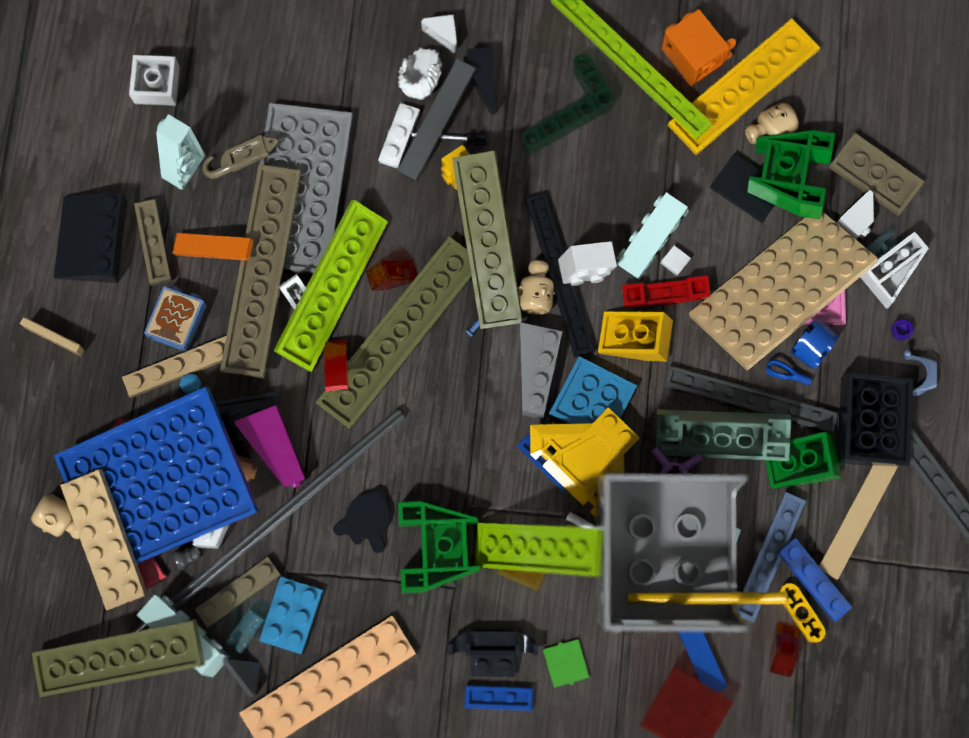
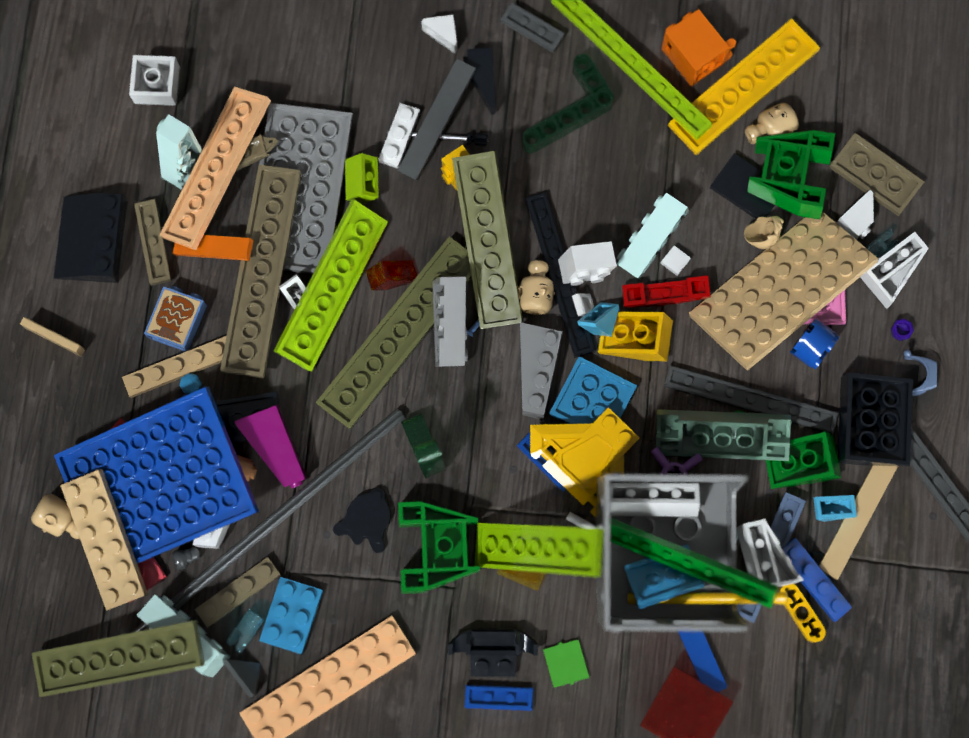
(215, 168): none -> light nougat plate
(336, 365): red slope -> none
(361, 178): none -> lime brick
(420, 73): white piece -> none
(423, 445): none -> clear green beam
(449, 321): none -> light grey wedge
(532, 27): none -> dark grey plate
(583, 303): none -> white tile
(600, 319): none -> medium azure slope
(654, 499): none -> white brick
(657, 582): none -> dark azure plate
(693, 563): none -> green plate
(764, 232): none -> tan hair
(764, 555): none -> white wedge
(784, 650): clear red slope -> none
(794, 375): blue piece -> none
(834, 507): none -> medium azure slope

